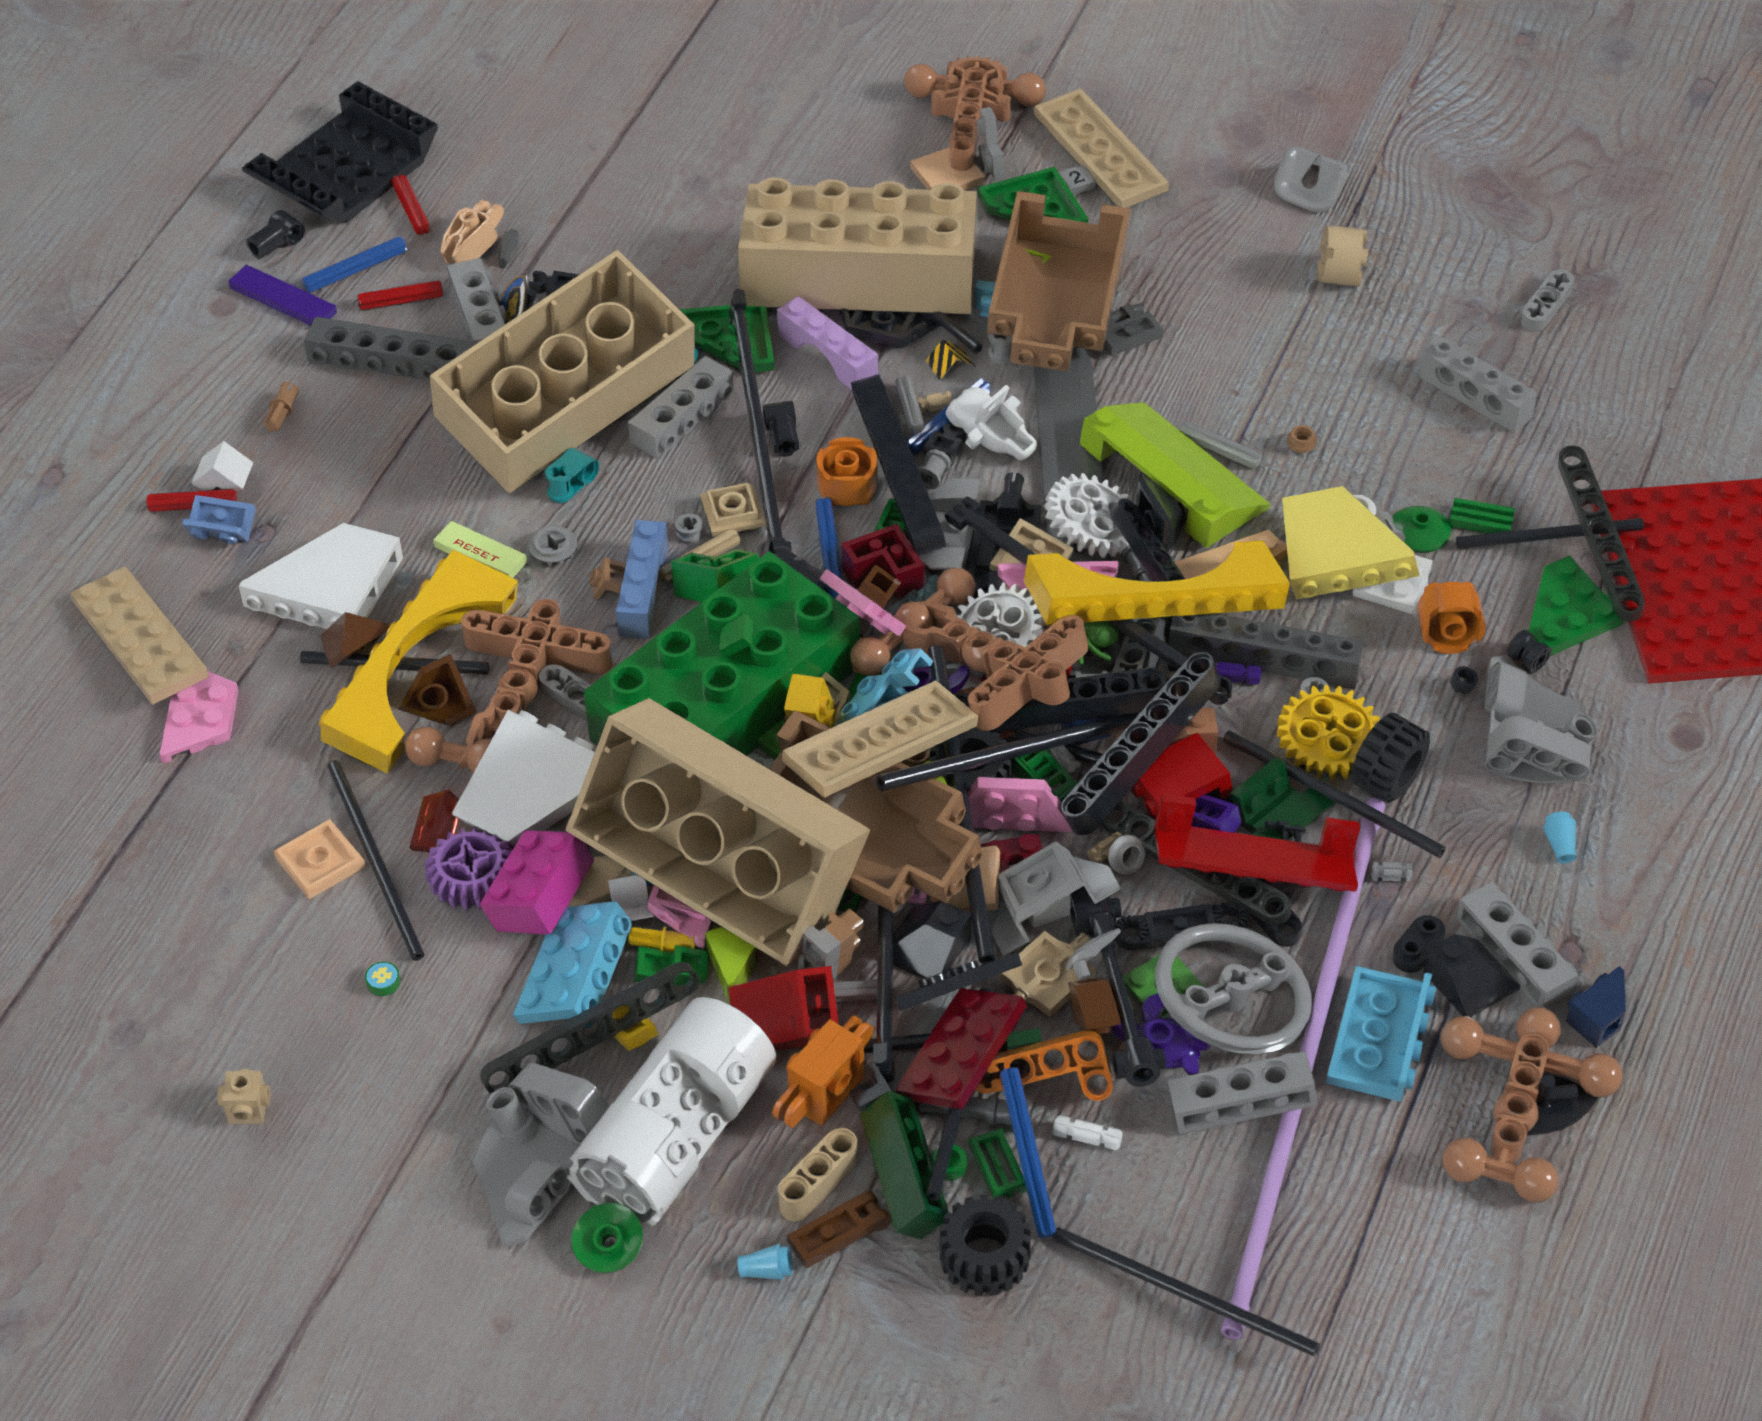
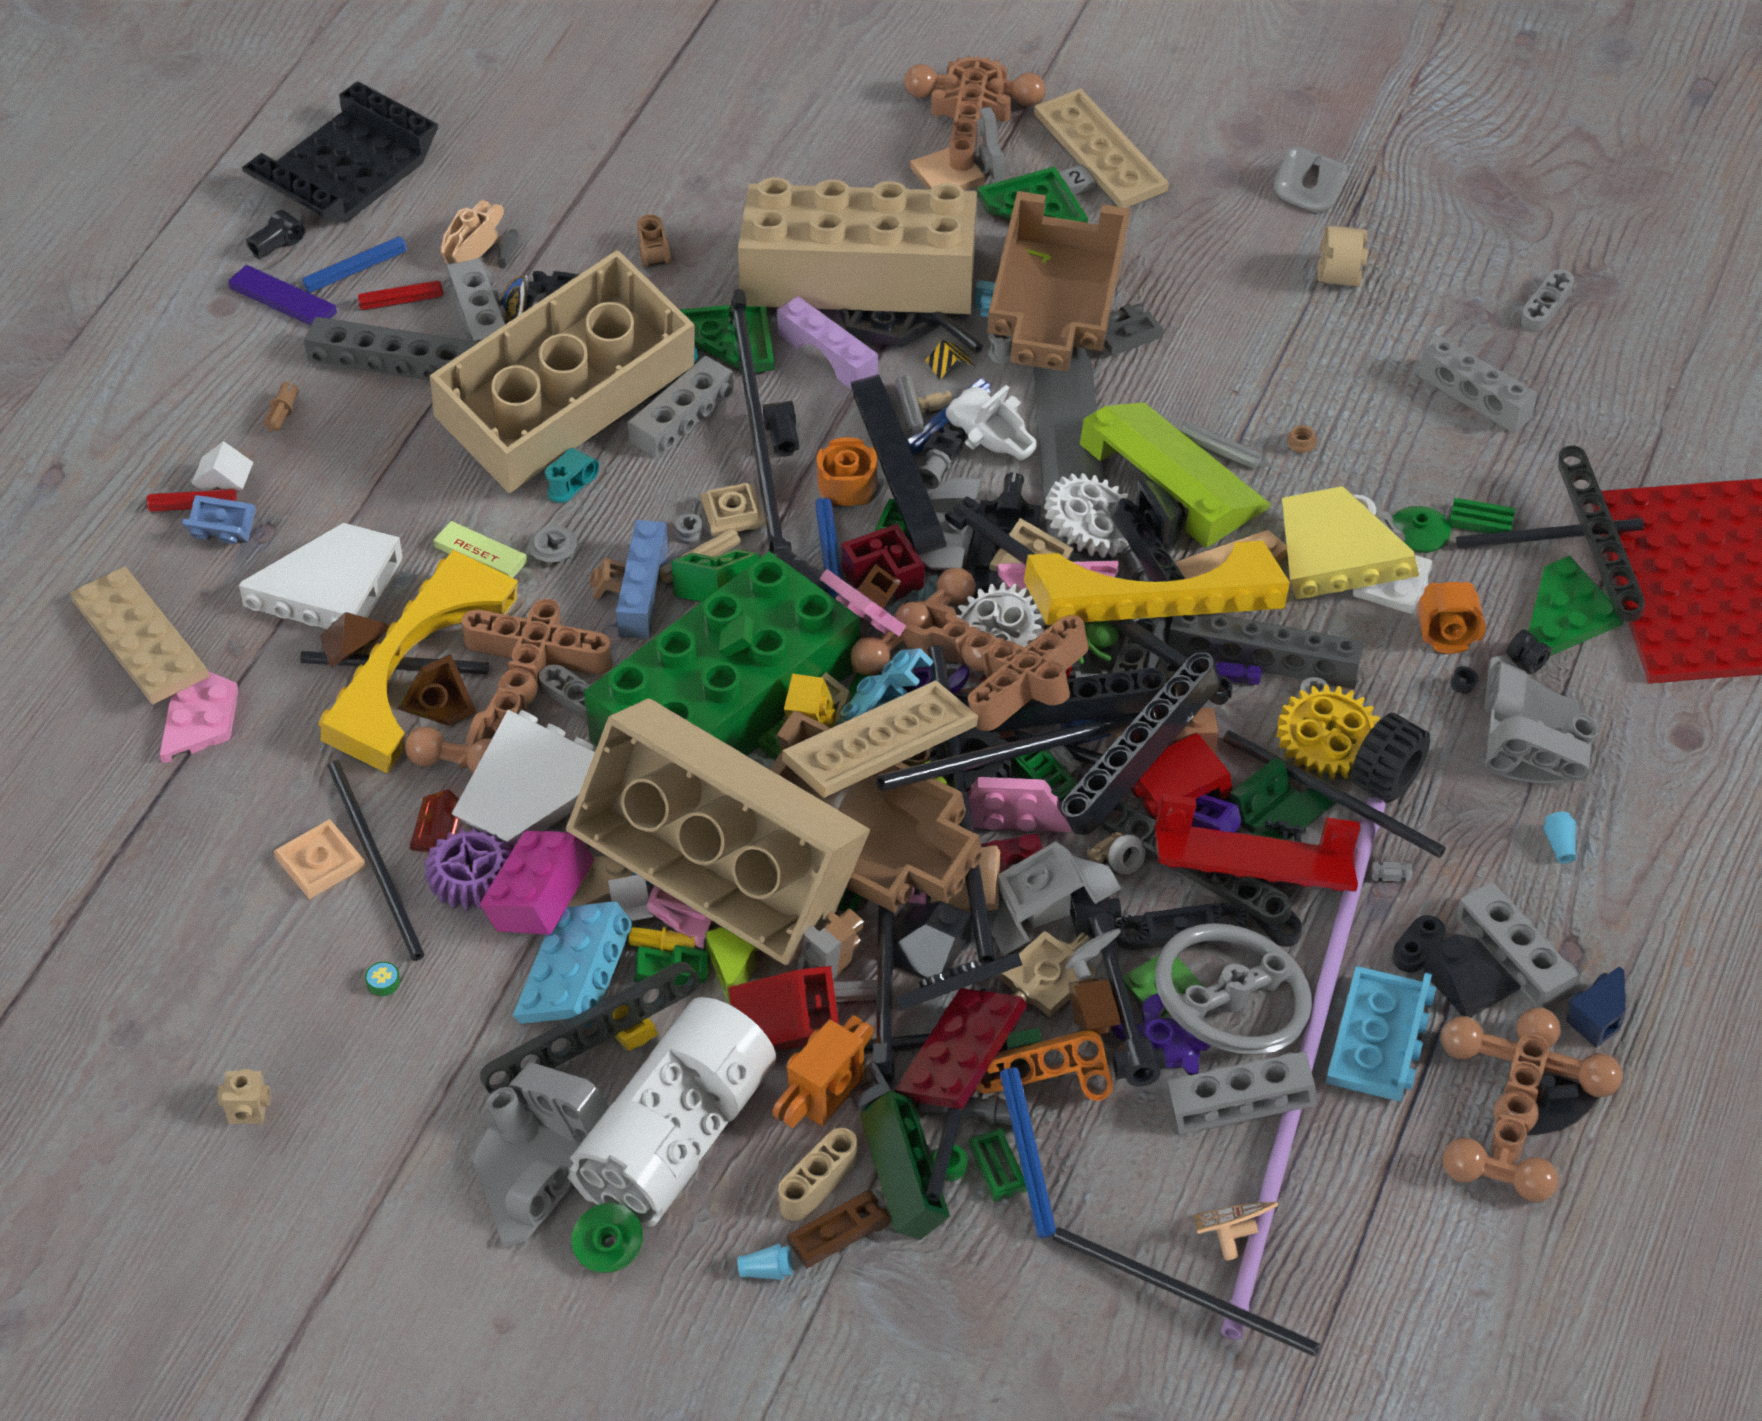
(410, 204): red axle -> none
(652, 240): none -> medium nougat piece
(985, 1220): black tyre -> none
(1087, 1132): white axle -> none
(1230, 1225): none -> light nougat shield

